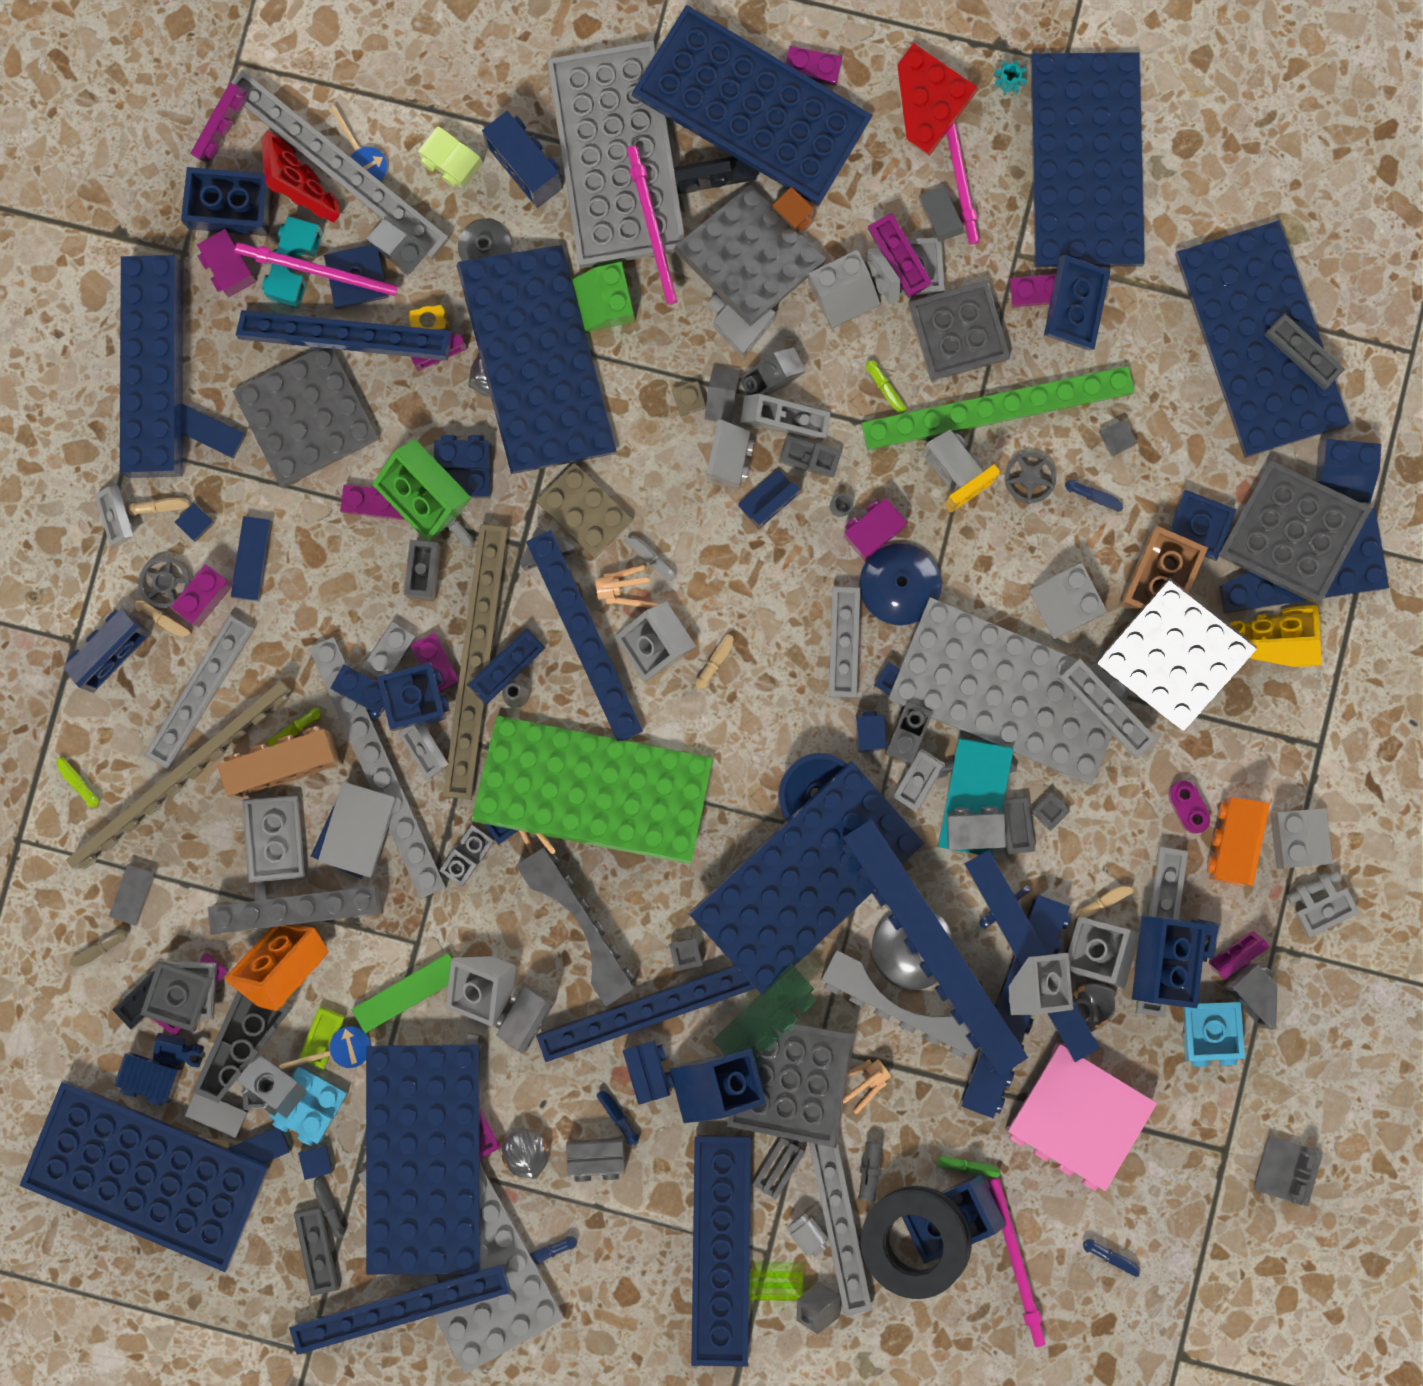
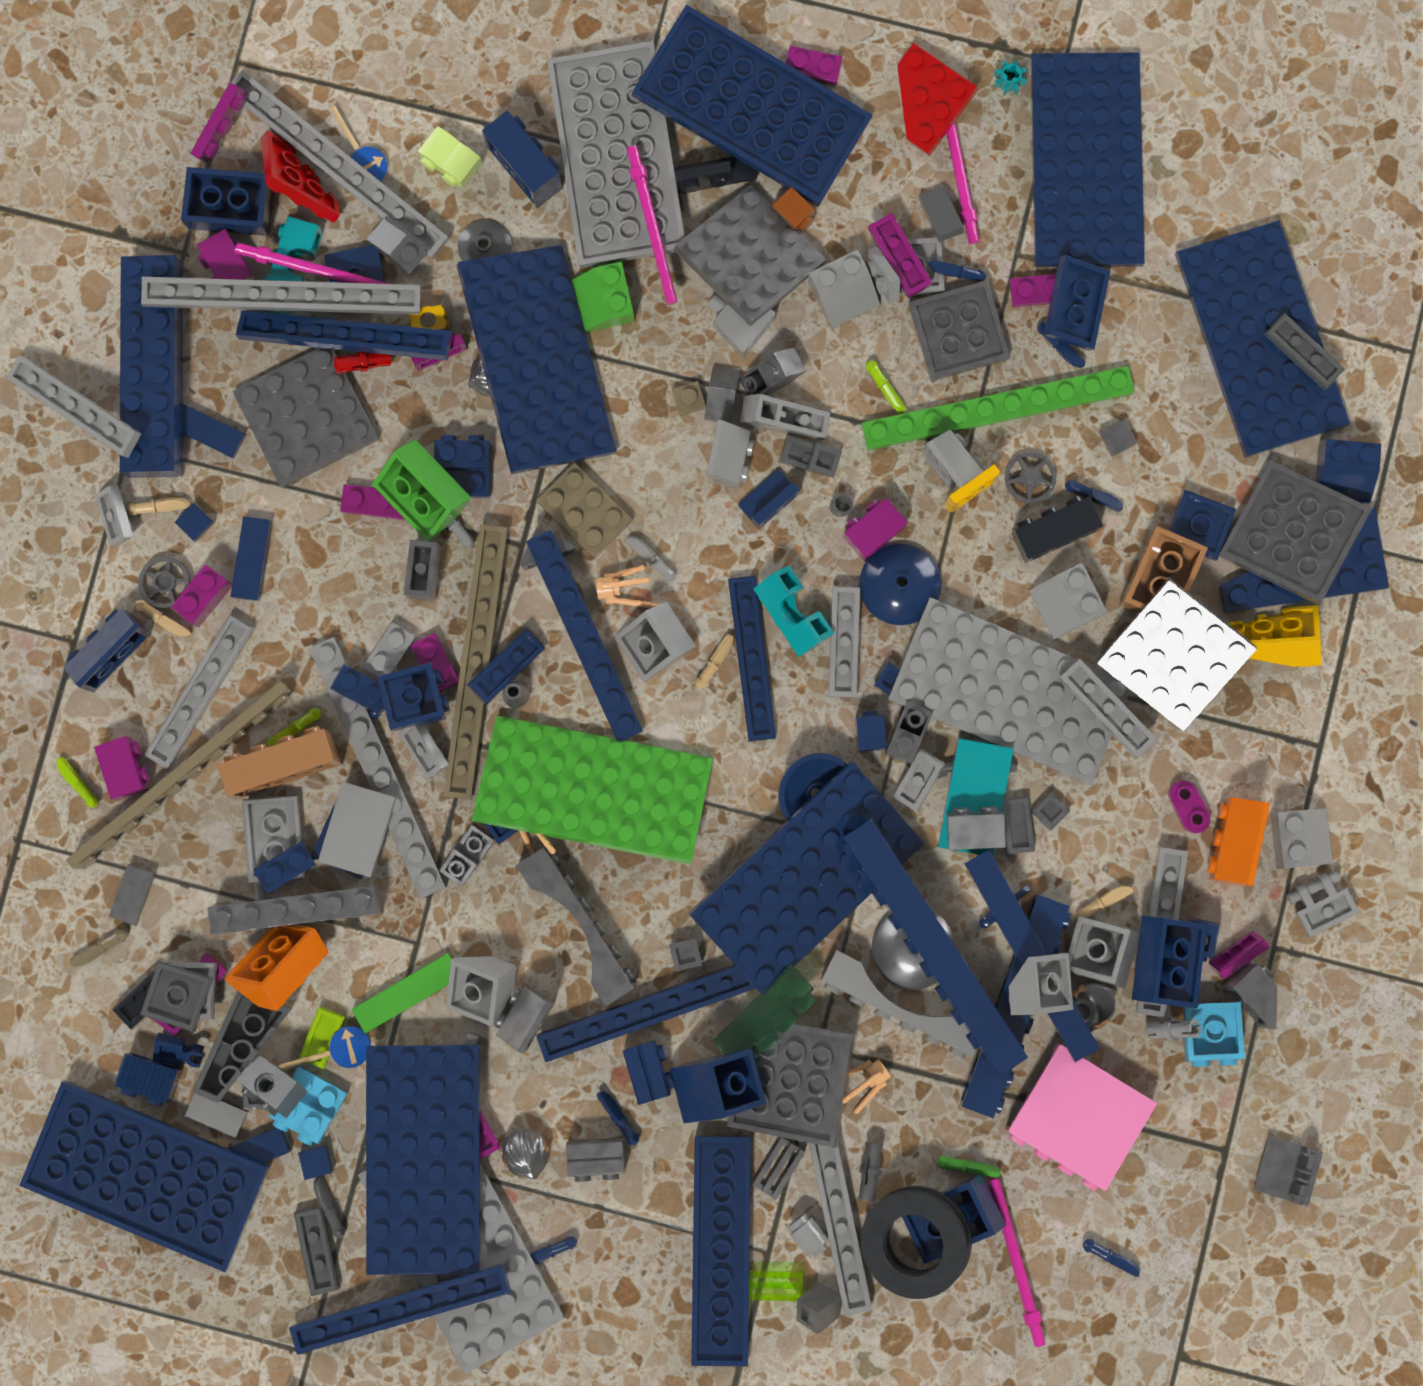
(74, 406): none -> light grey plate
(122, 768): none -> magenta brick
(280, 295): none -> light grey plate
(284, 867): none -> dark blue plate
(360, 361): none -> red pin
(751, 659): none -> dark blue tile
(778, 597): none -> teal arch
(953, 270): none -> dark blue piece
(1056, 528): none -> black brick
(1062, 348): none -> dark blue piece
(1173, 1029): none -> light grey pin

